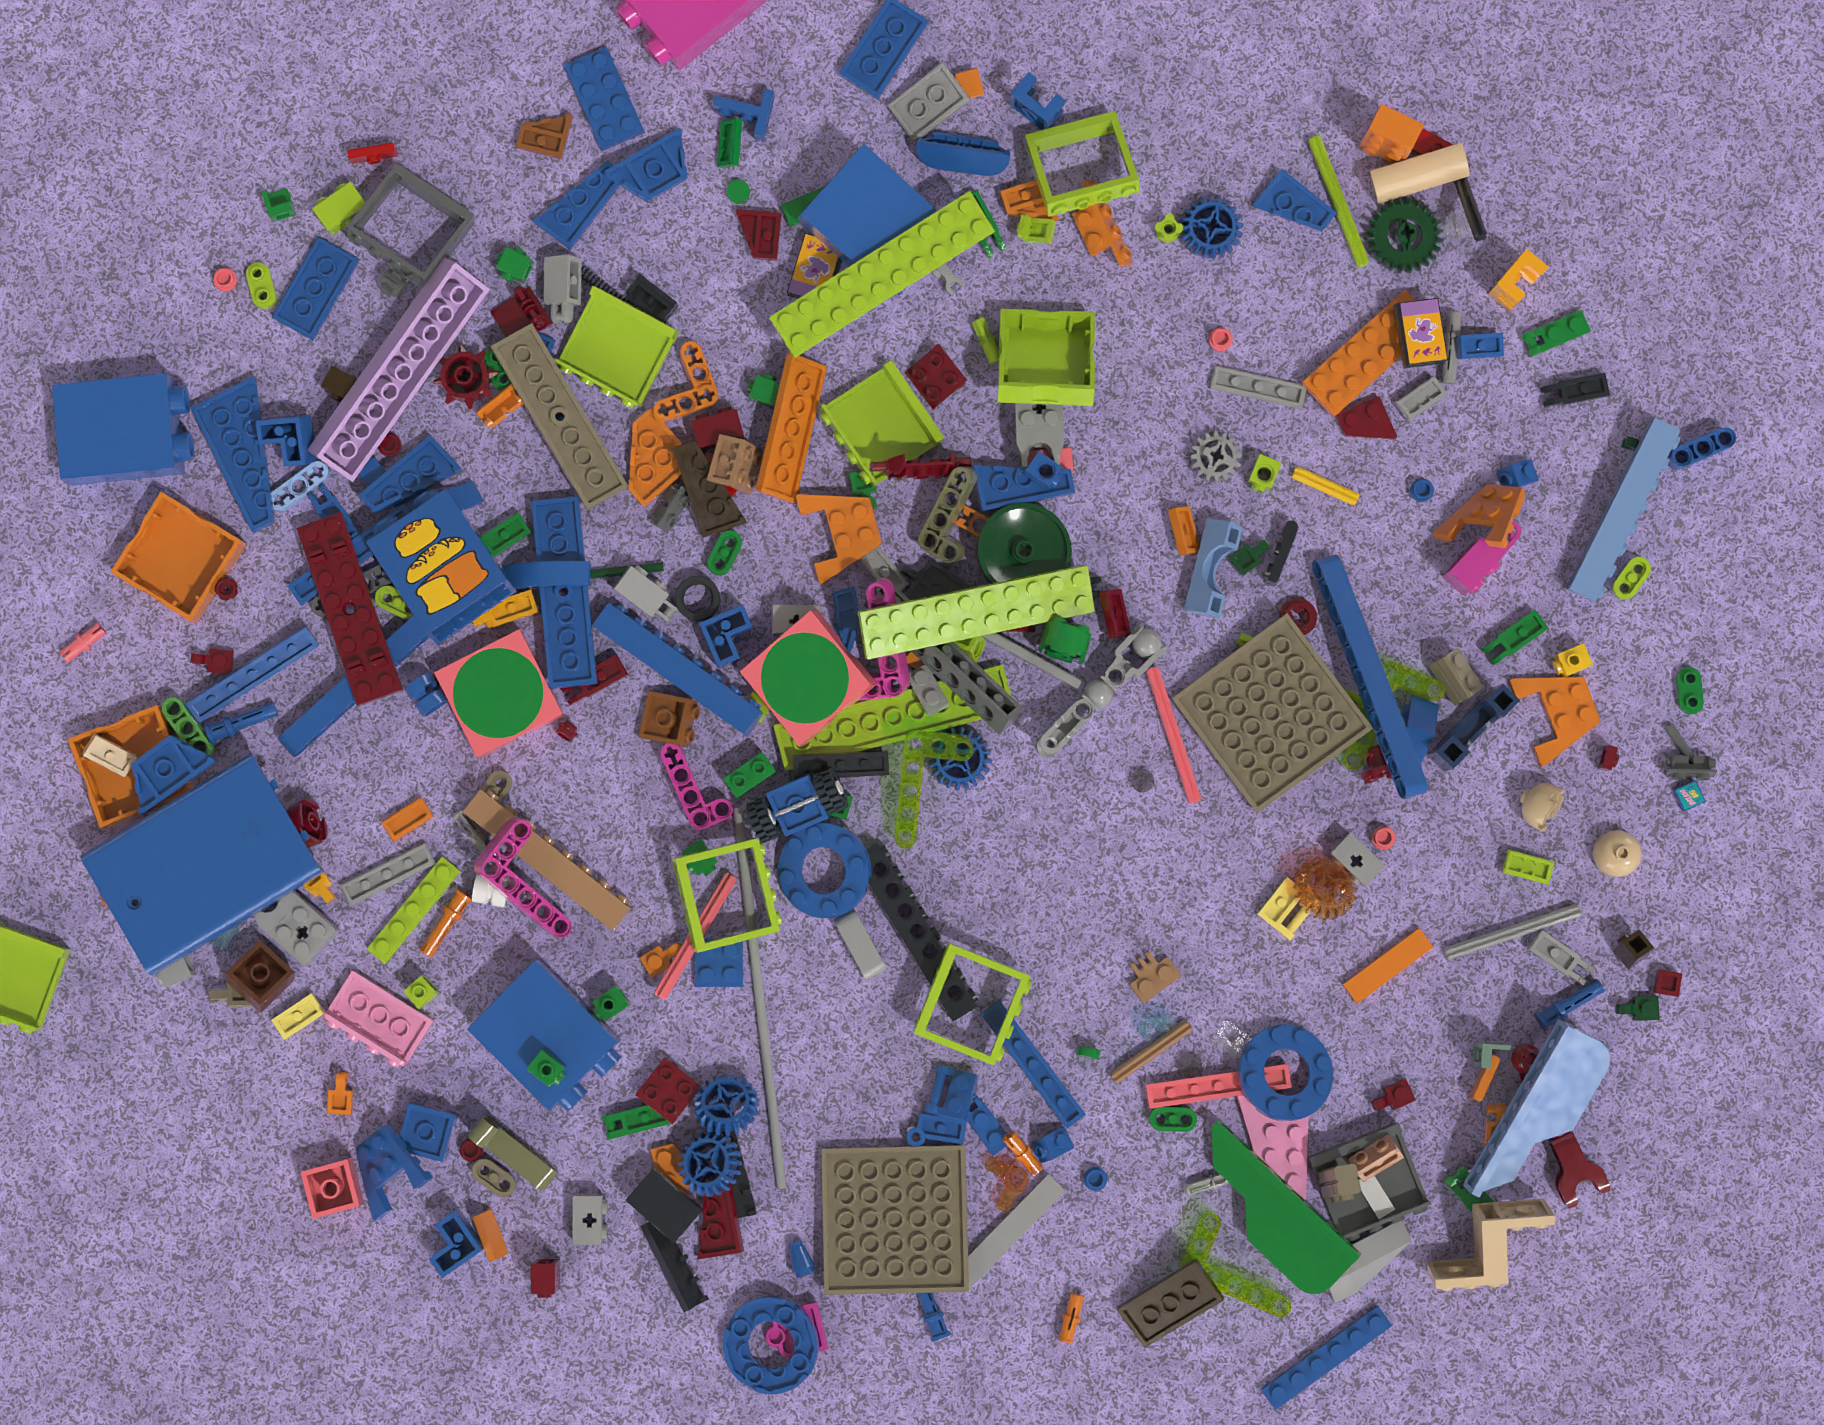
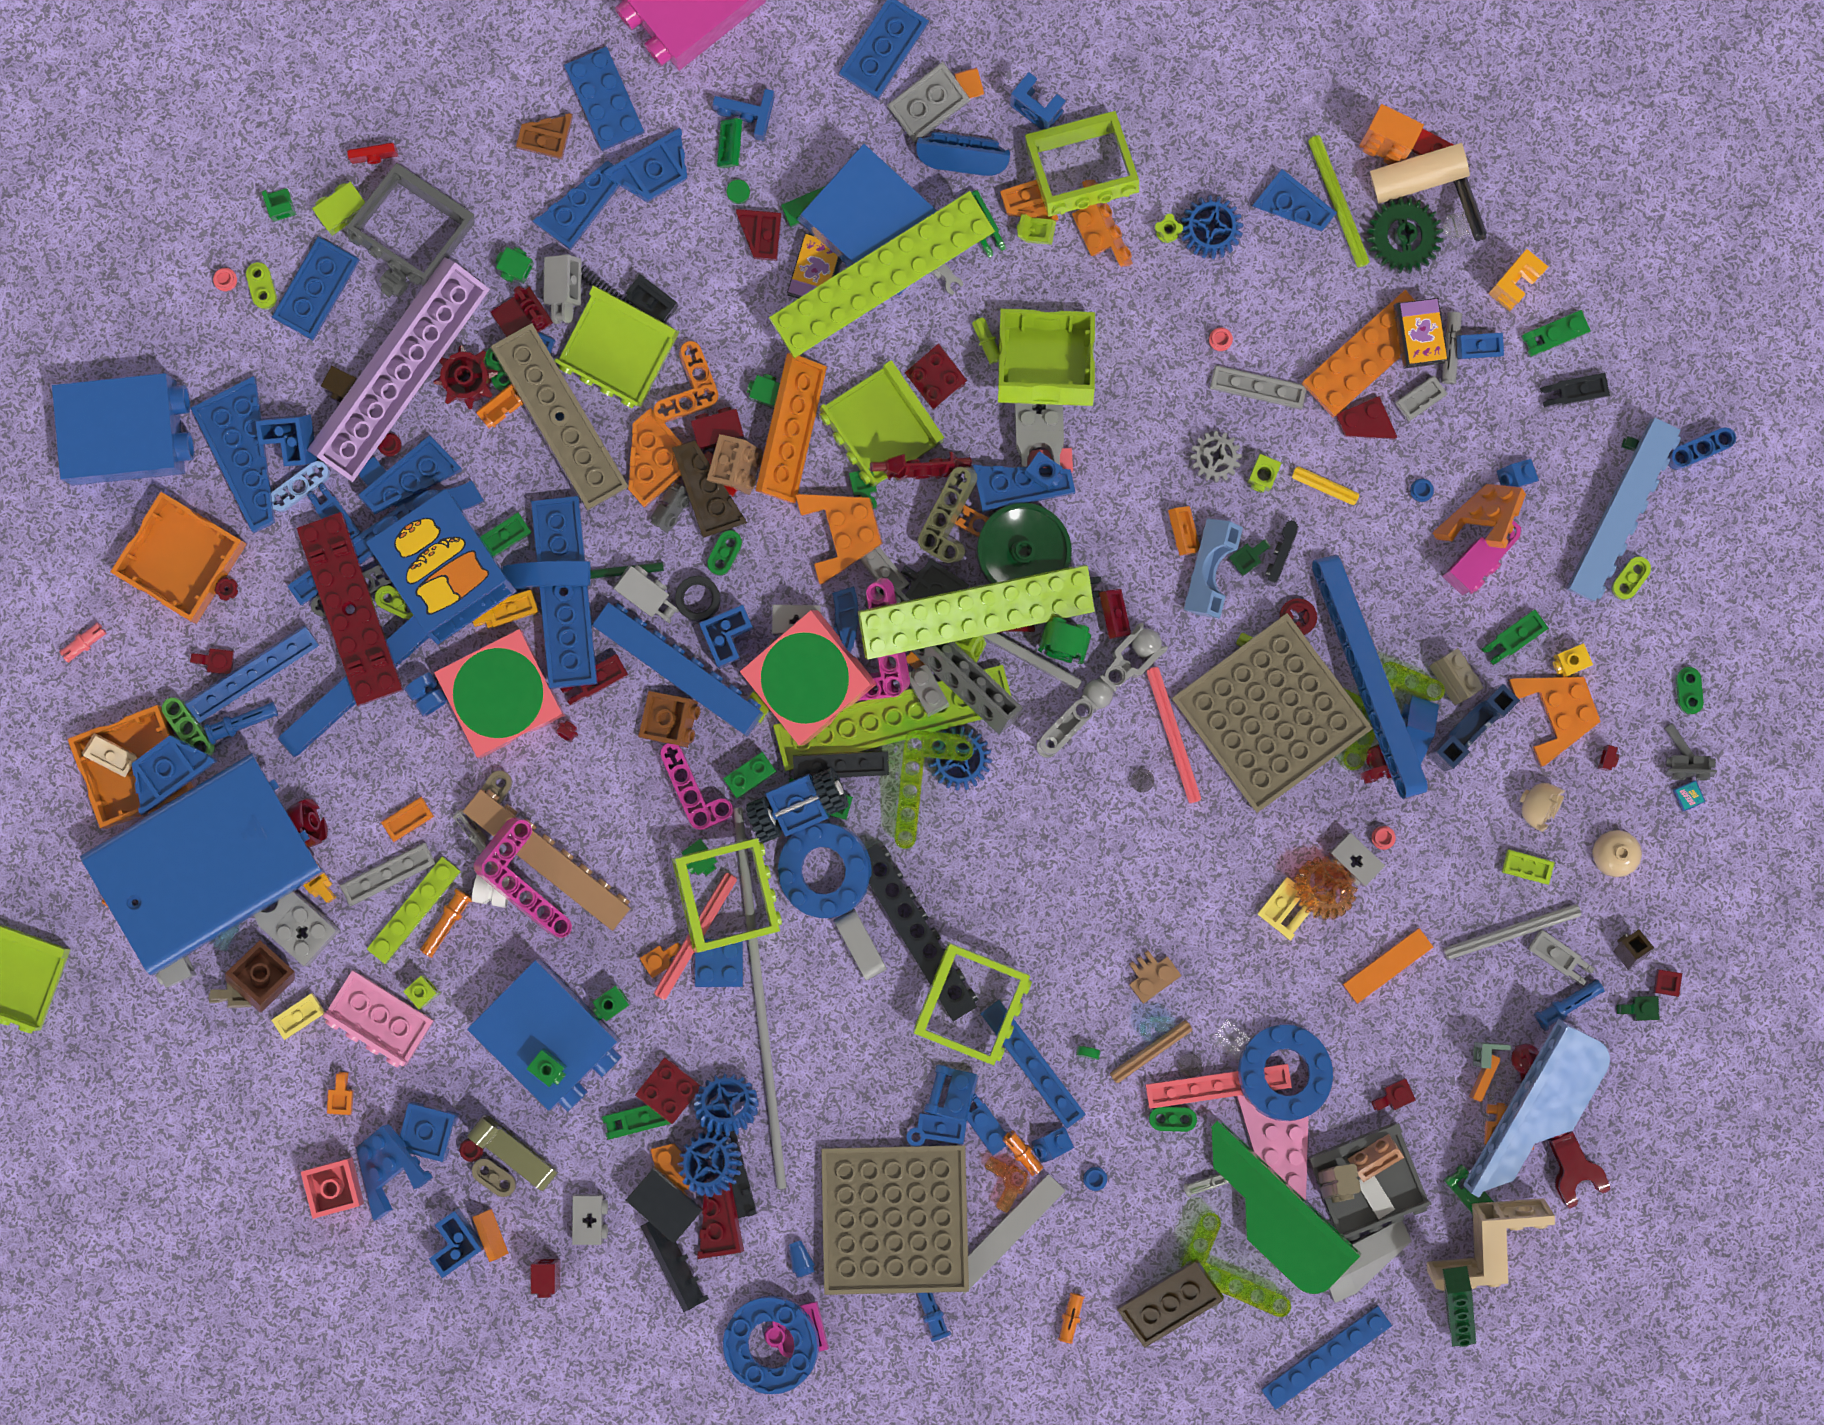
(1459, 1306): none -> dark green brick

